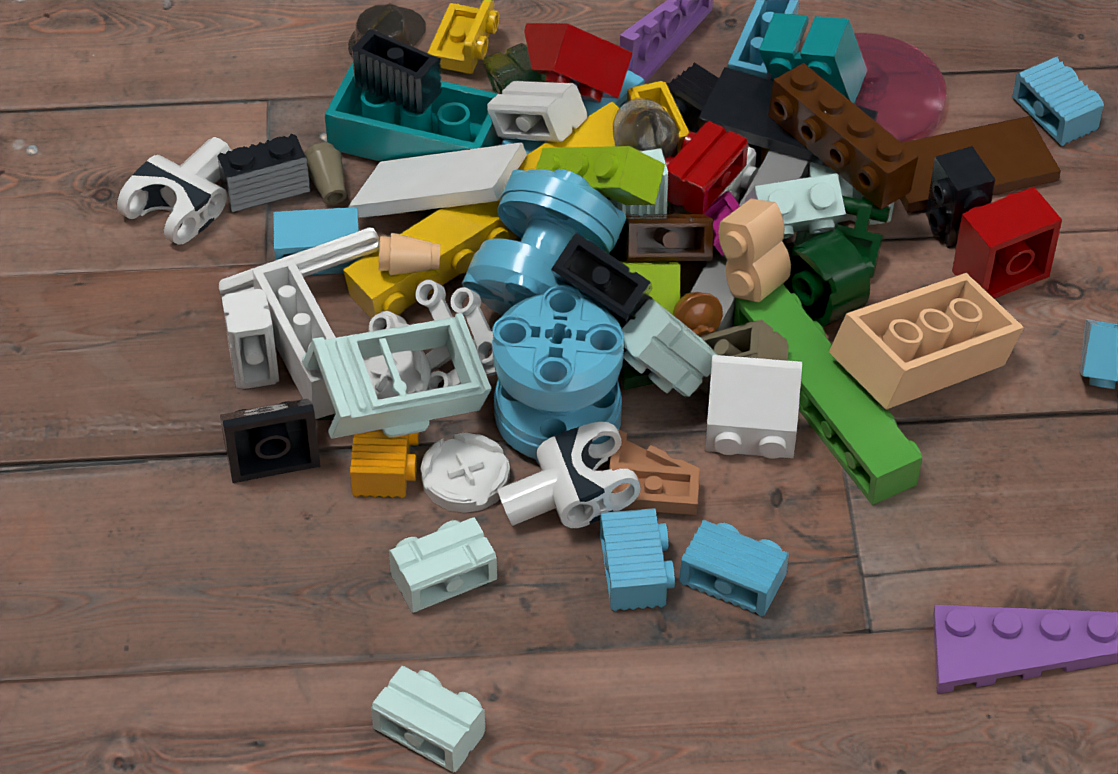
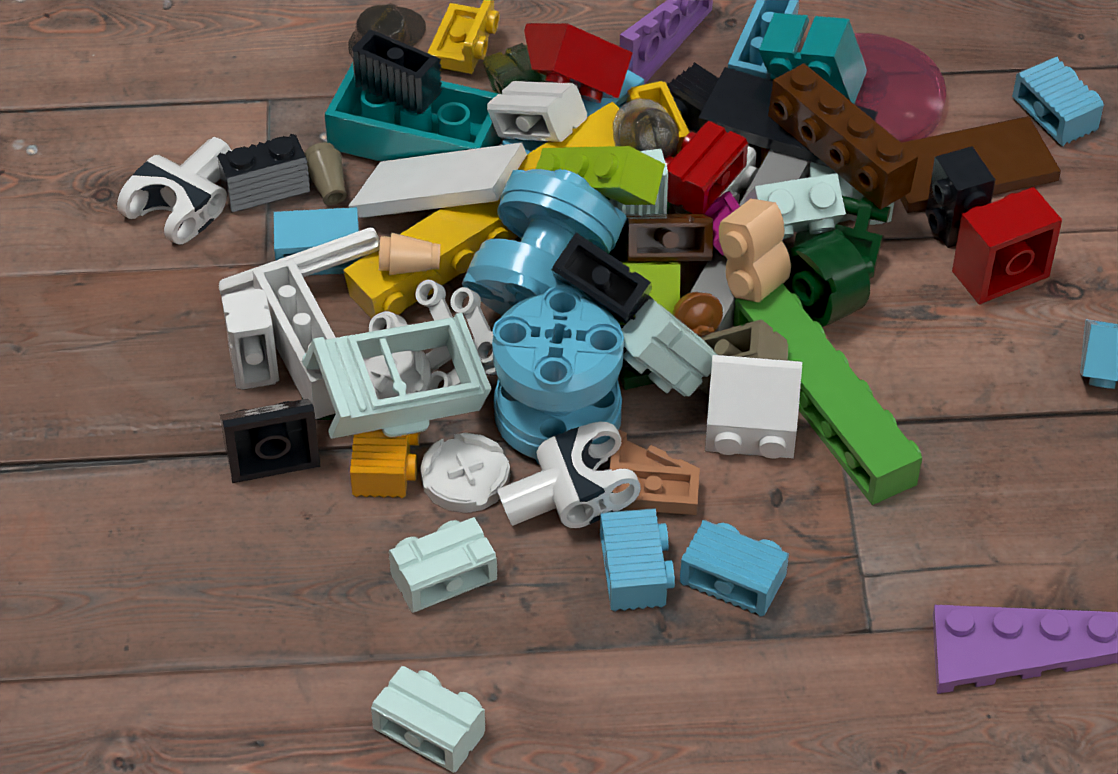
(925, 340): light nougat brick -> none

